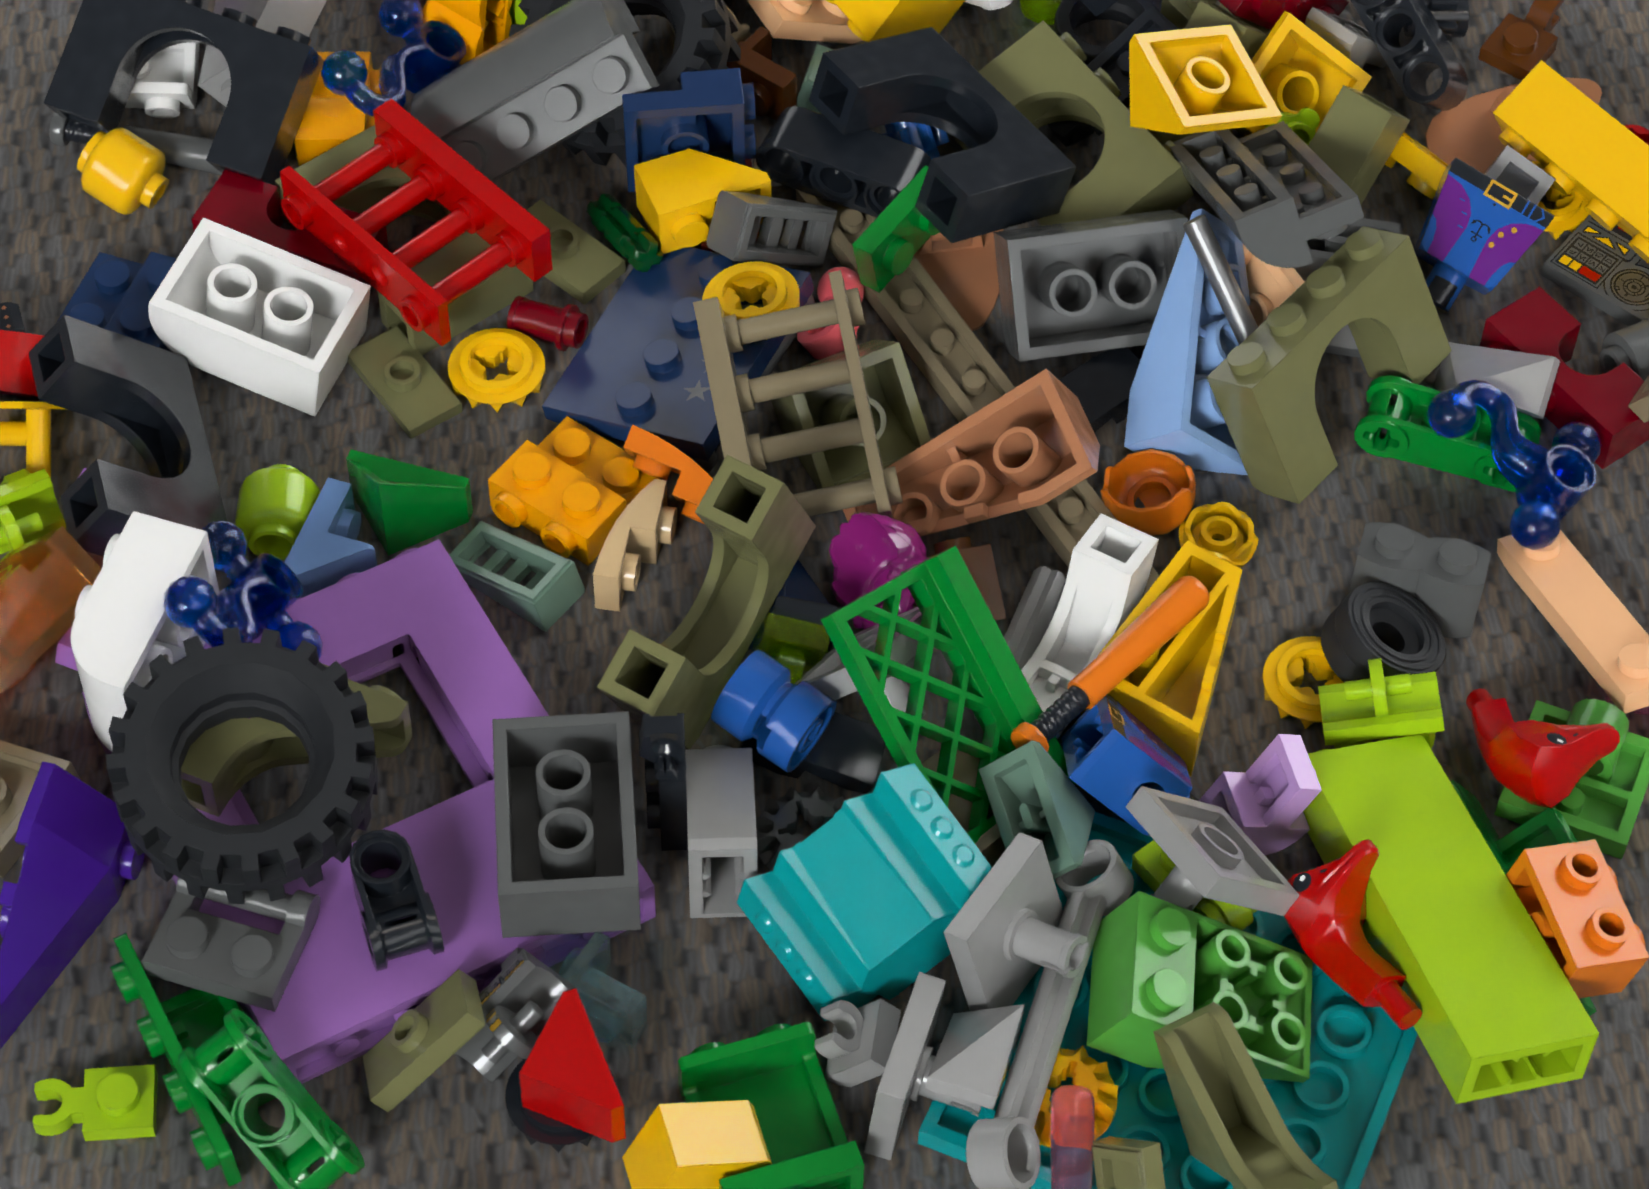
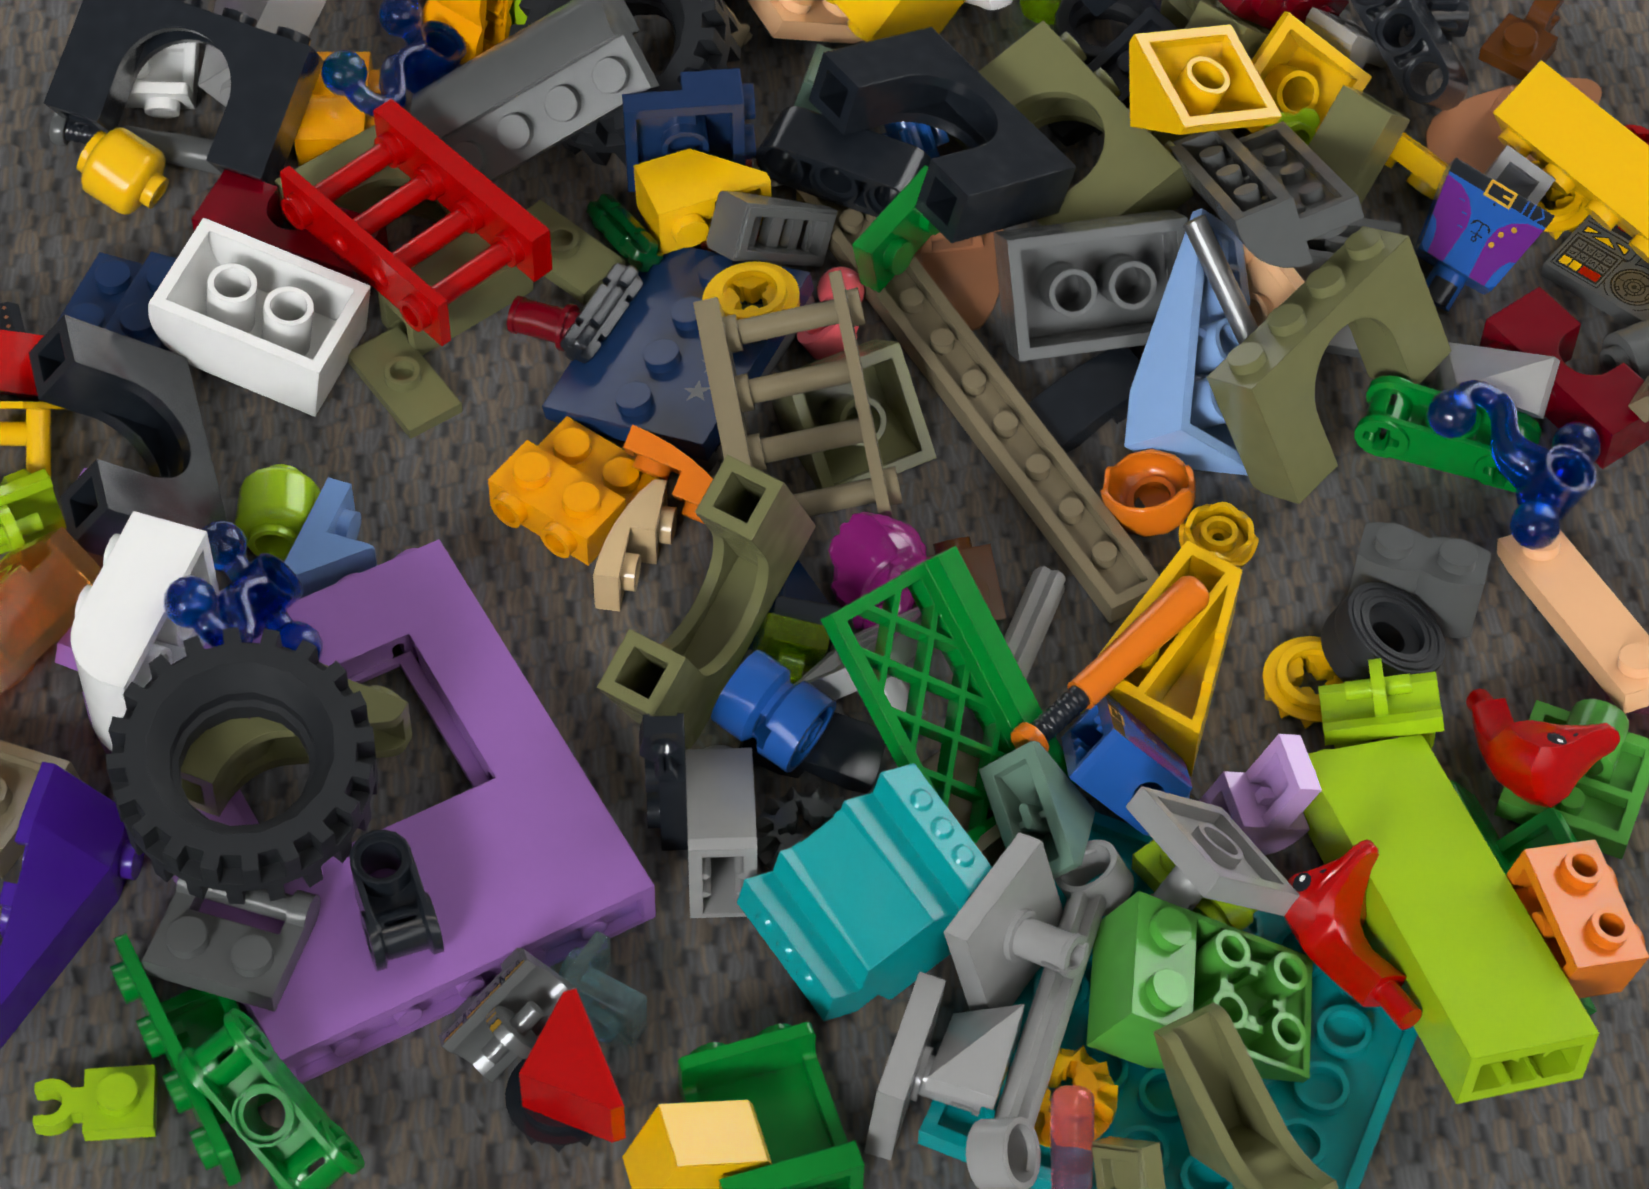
(407, 500): green slope -> none
(423, 1040): olive plate -> none
(490, 349): yellow gear -> none
(542, 598): sand green slope -> none
(565, 825): dark grey brick -> none
(601, 313): none -> black axle
(773, 84): reddish brown bracket -> none
(859, 1040): light grey tile -> none
(997, 460): nougat wedge -> none
(1099, 593): white arch -> none

